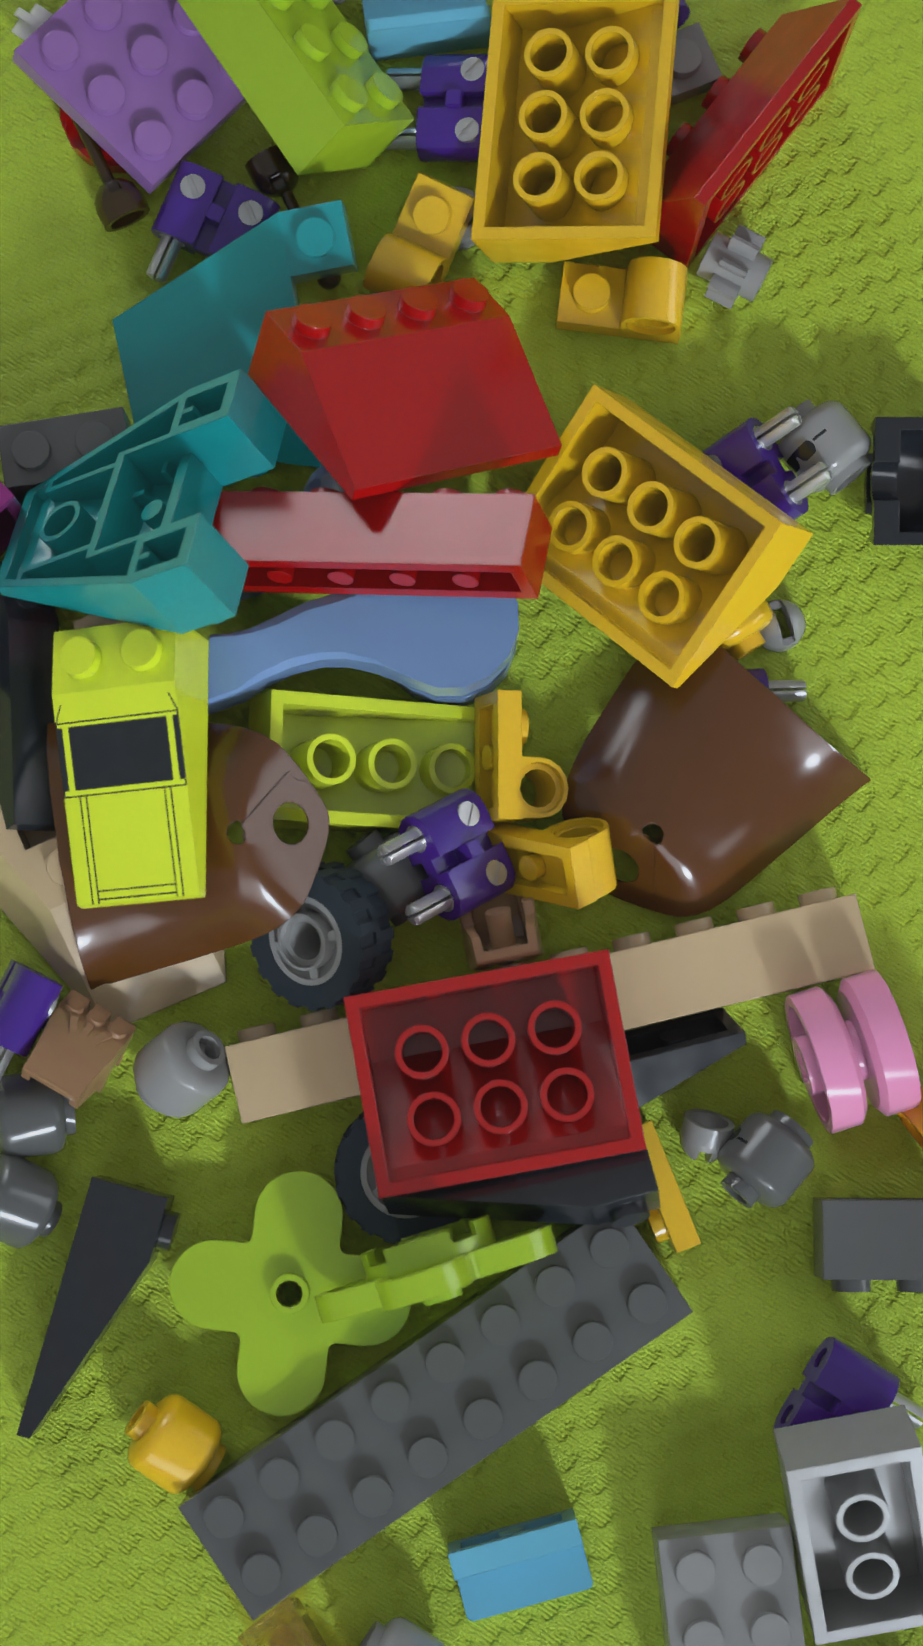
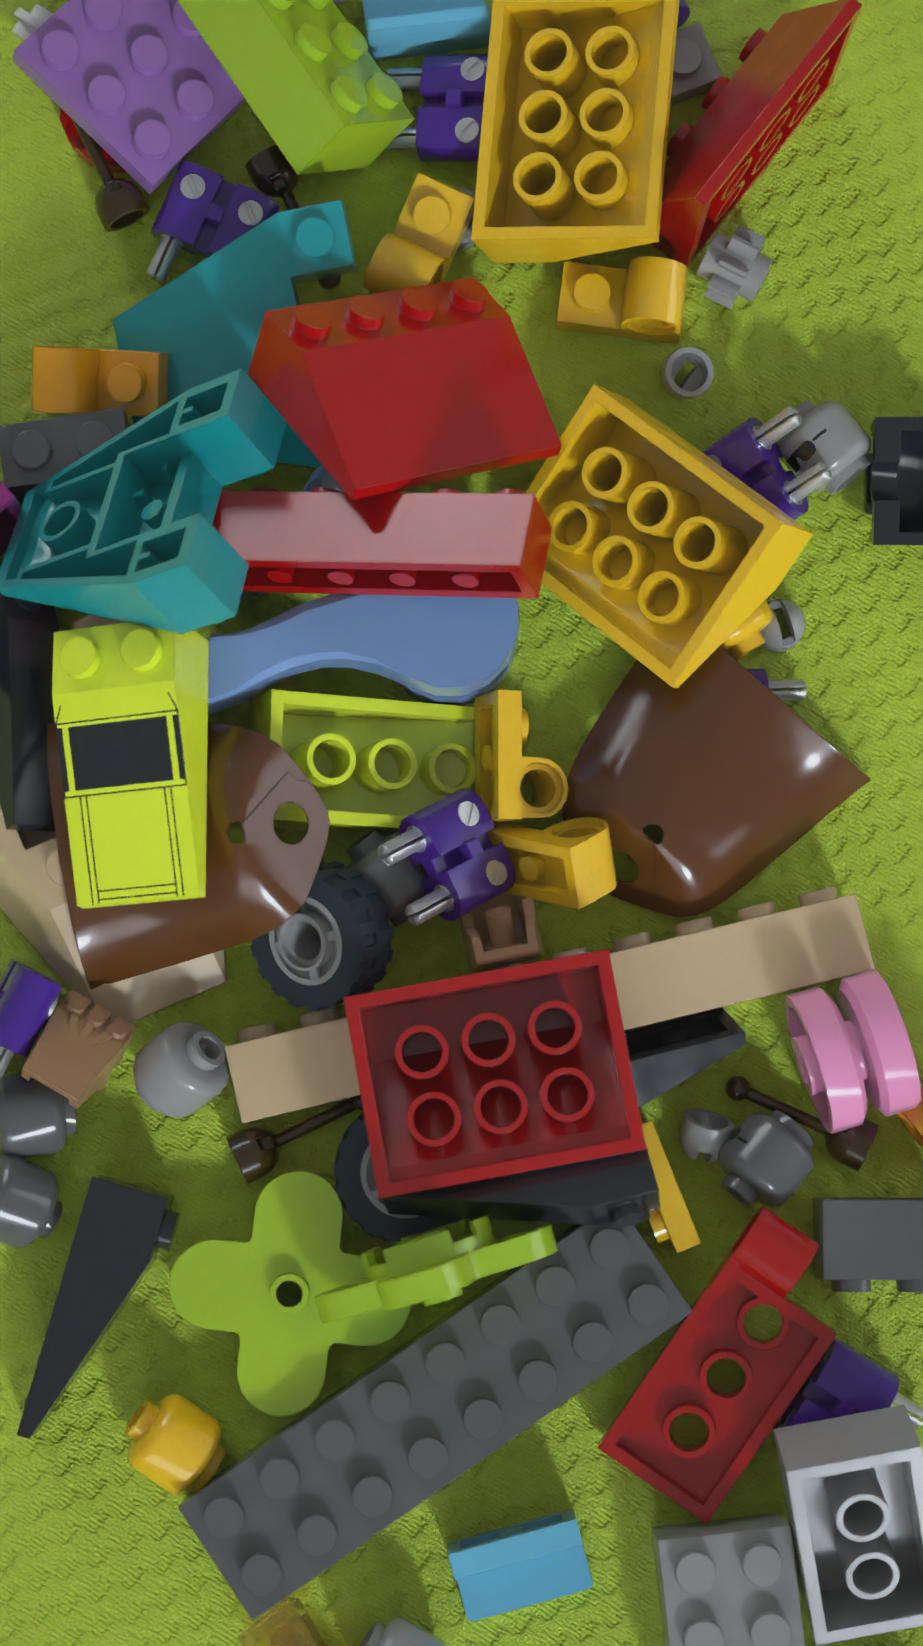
(98, 379): none -> light orange plate
(259, 1150): none -> dark brown hinge
(695, 382): none -> light grey hinge
(755, 1271): none -> red hinge
(846, 1146): none -> dark brown hinge

